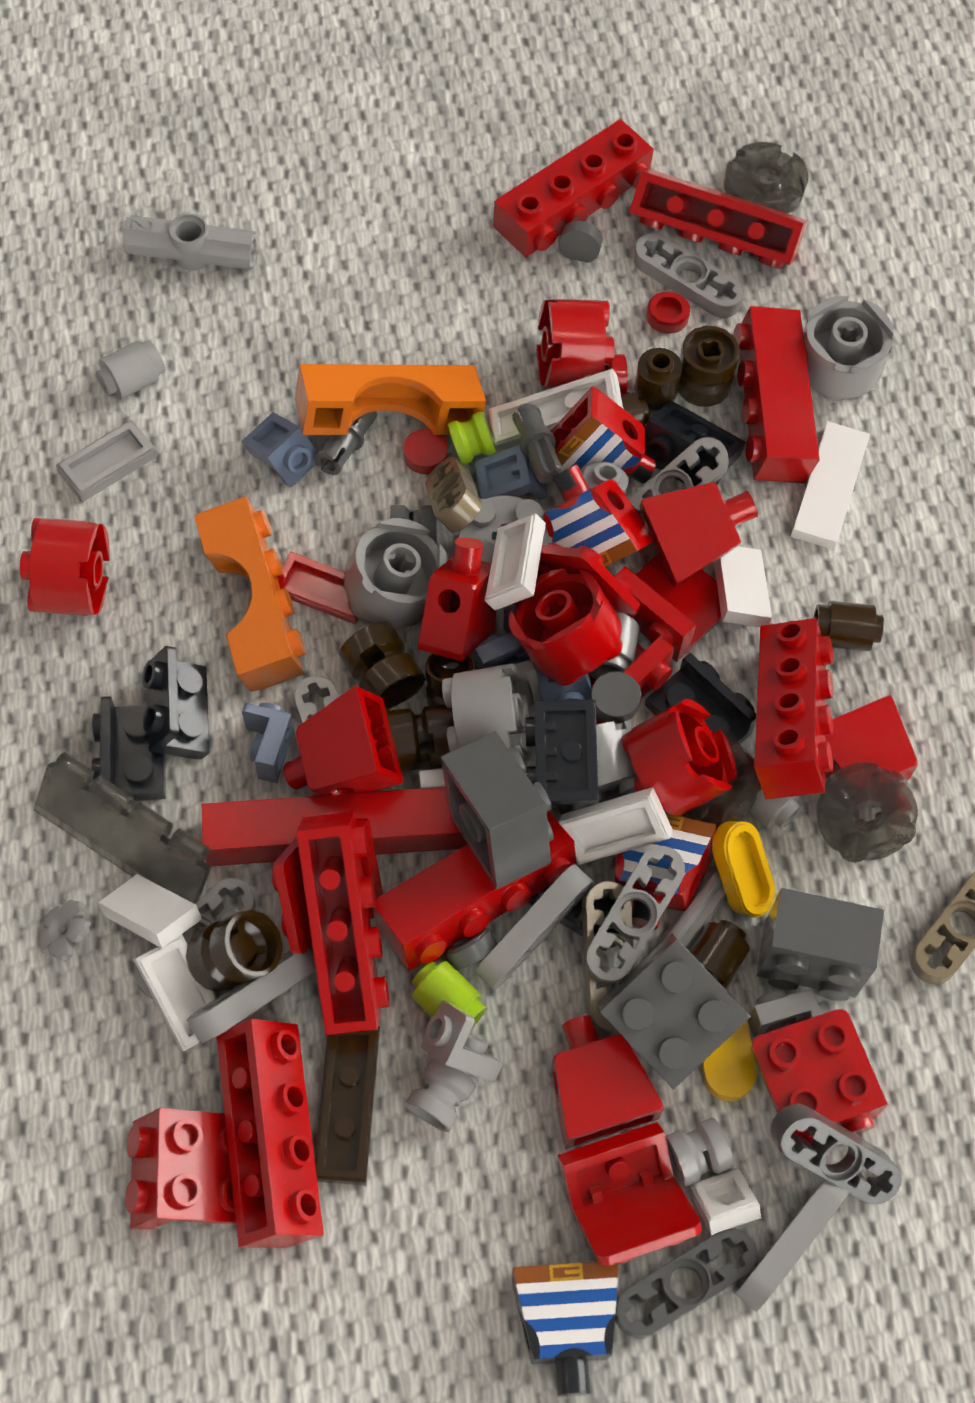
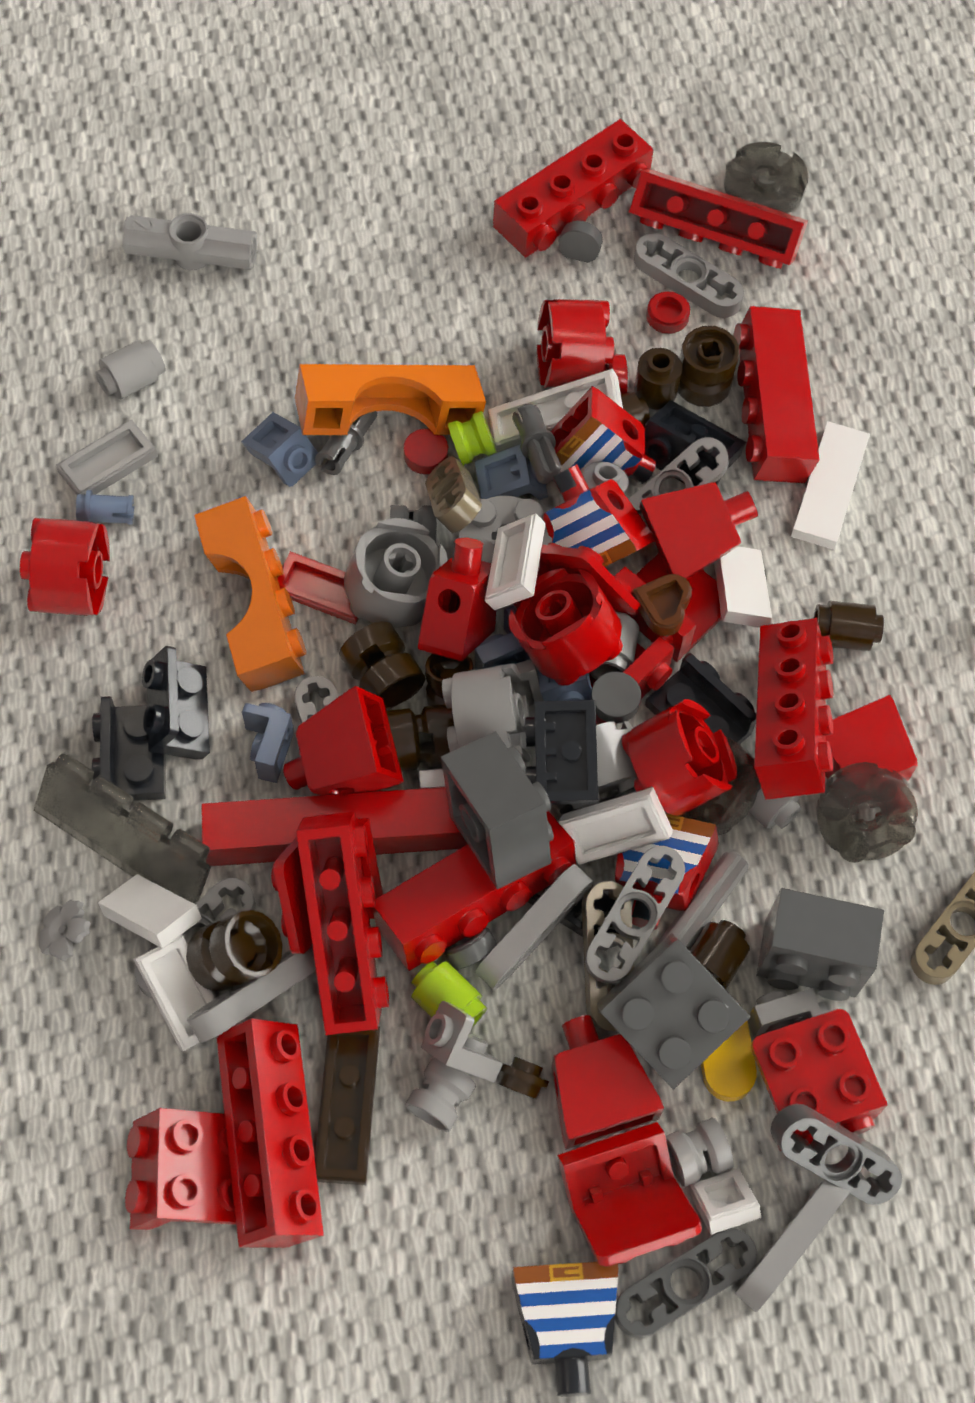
(104, 508): none -> sand blue pin
(523, 1077): none -> dark brown plate
(664, 603): none -> reddish brown tile
(743, 868): yellow tile -> none
(846, 347): light grey brick -> none

